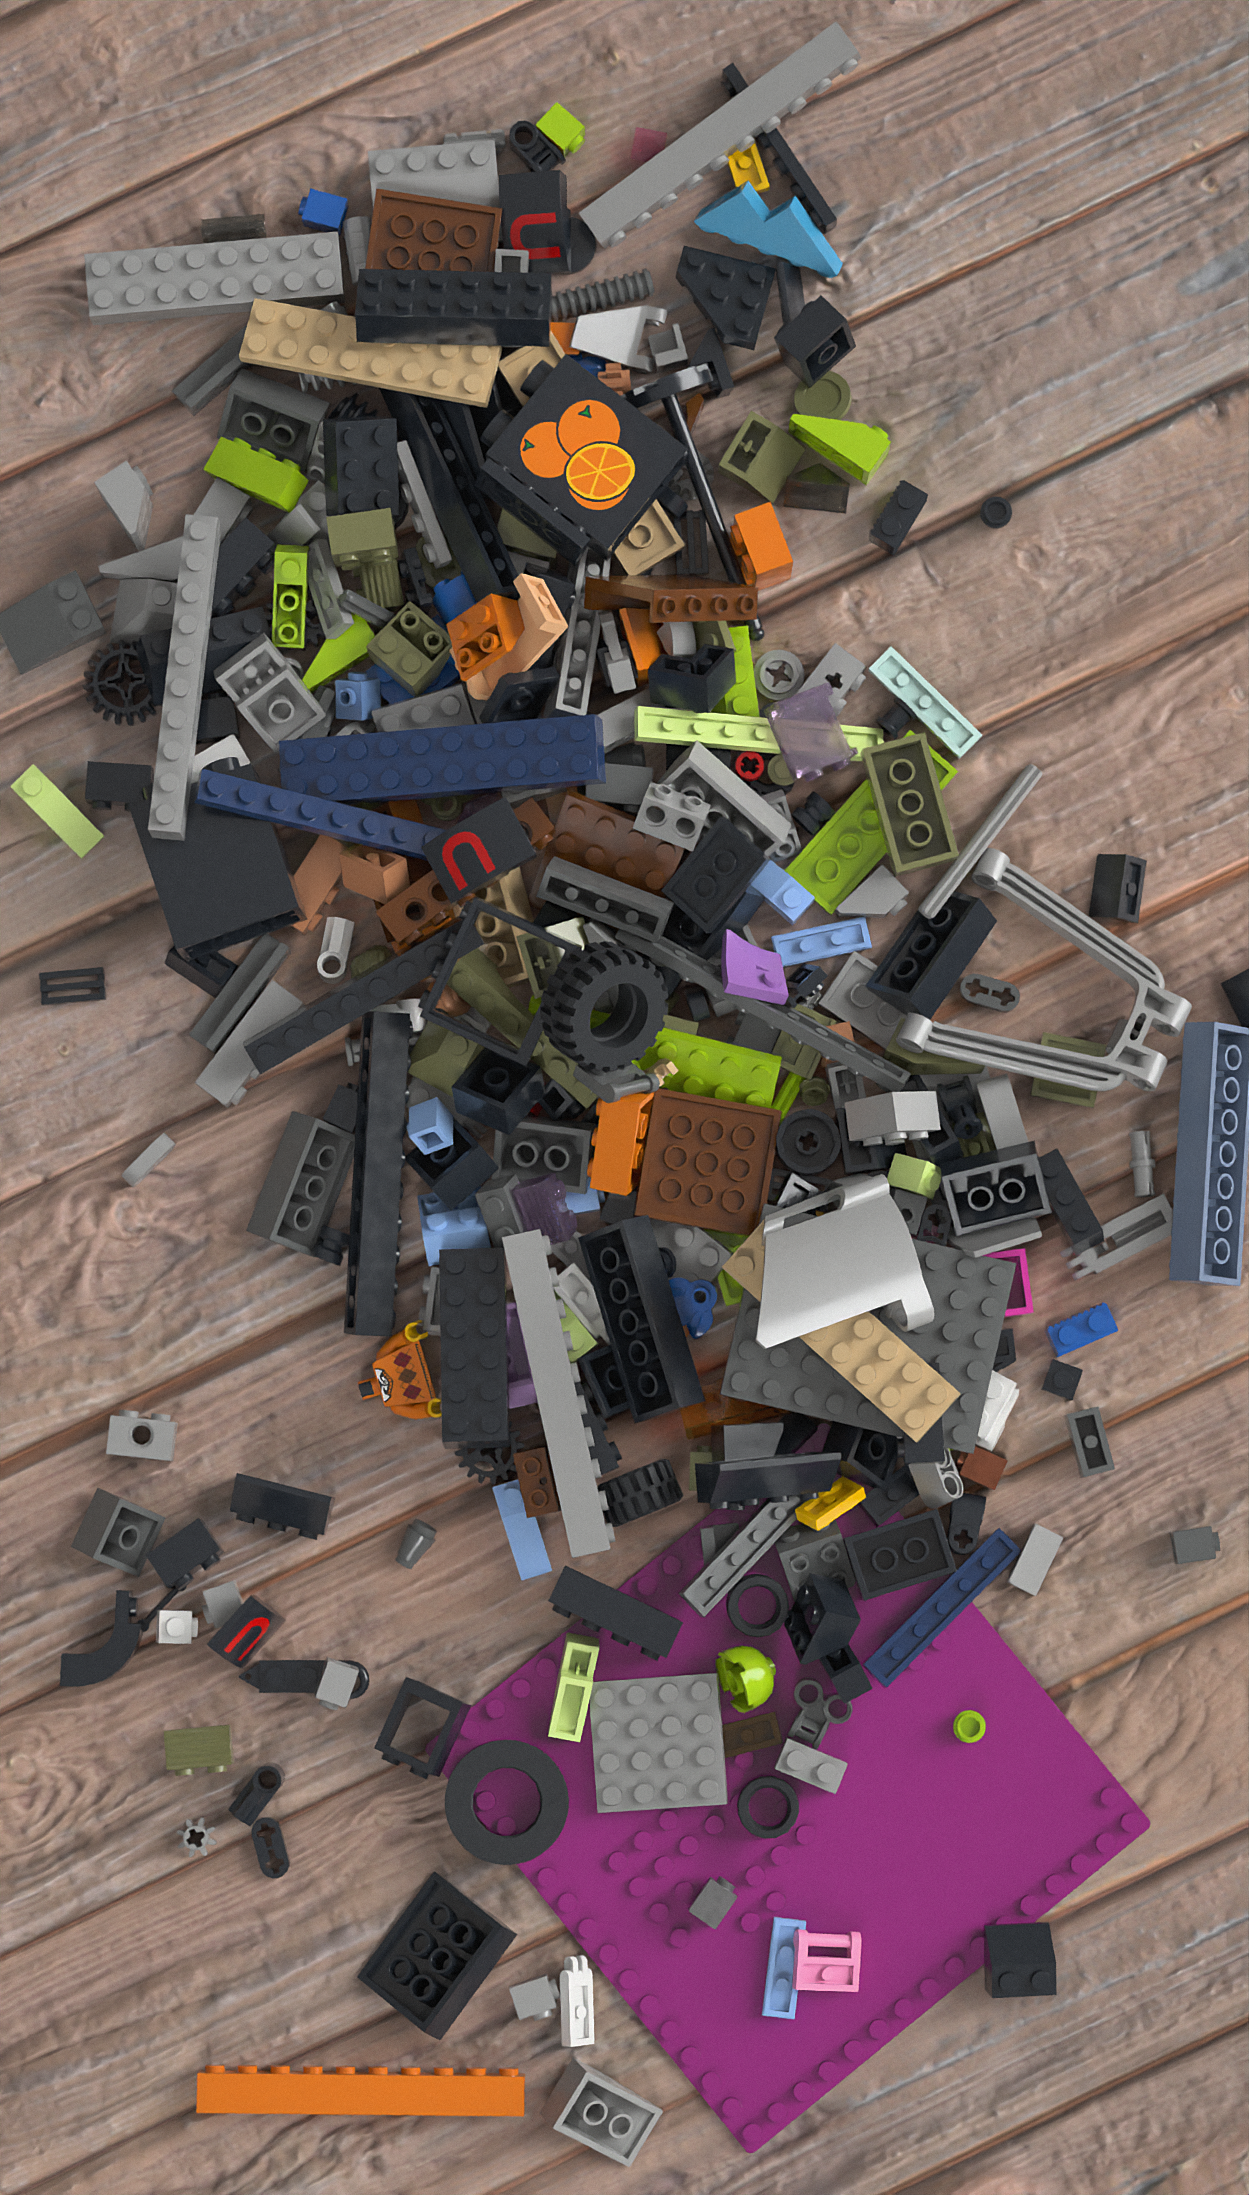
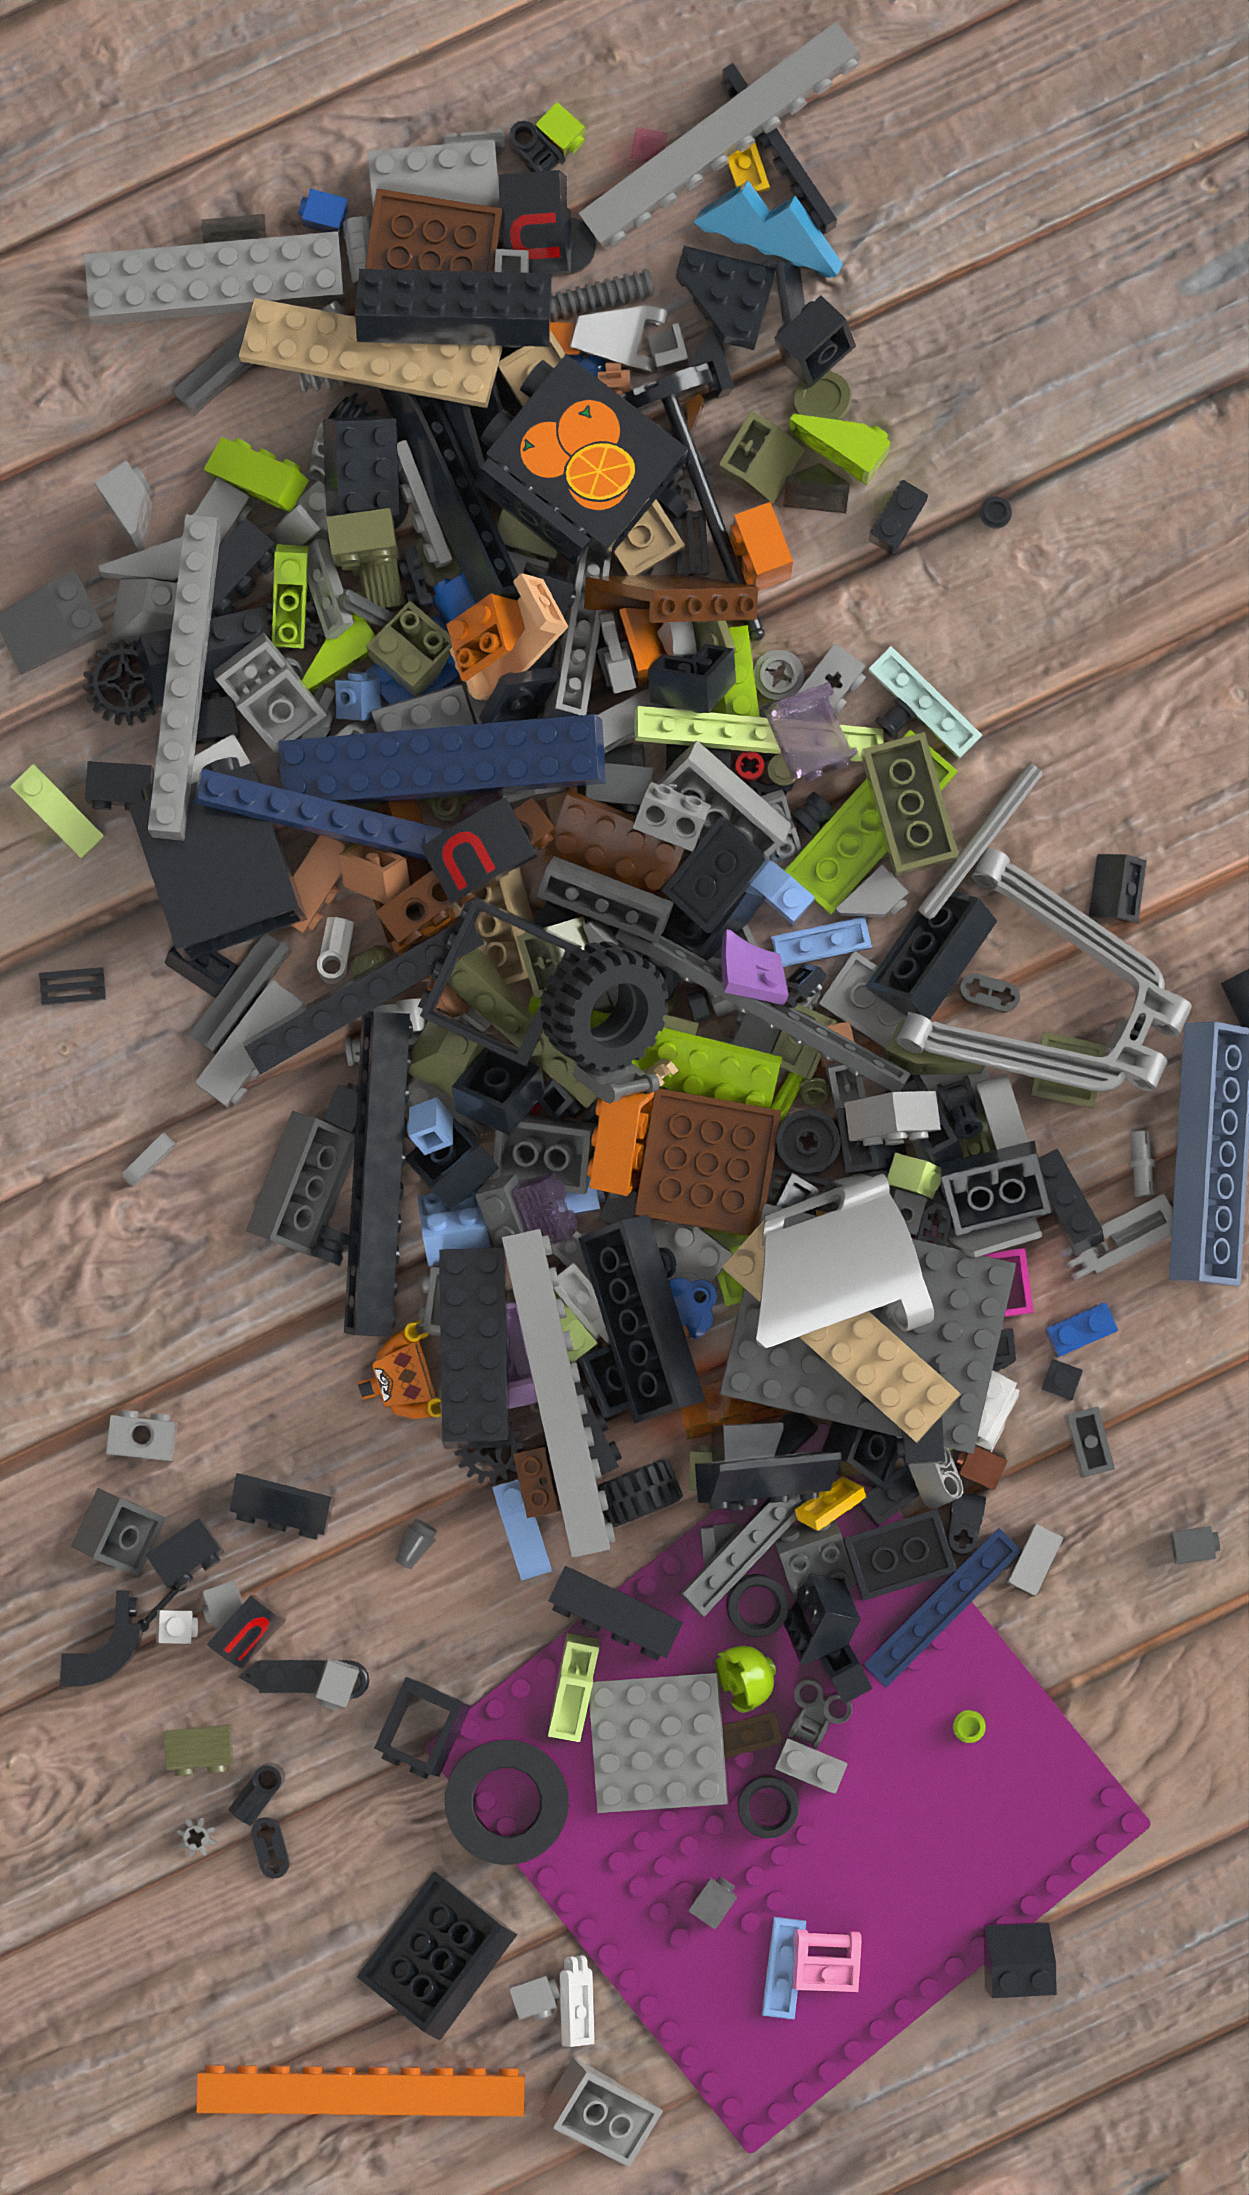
(272, 417): dark grey slope -> none

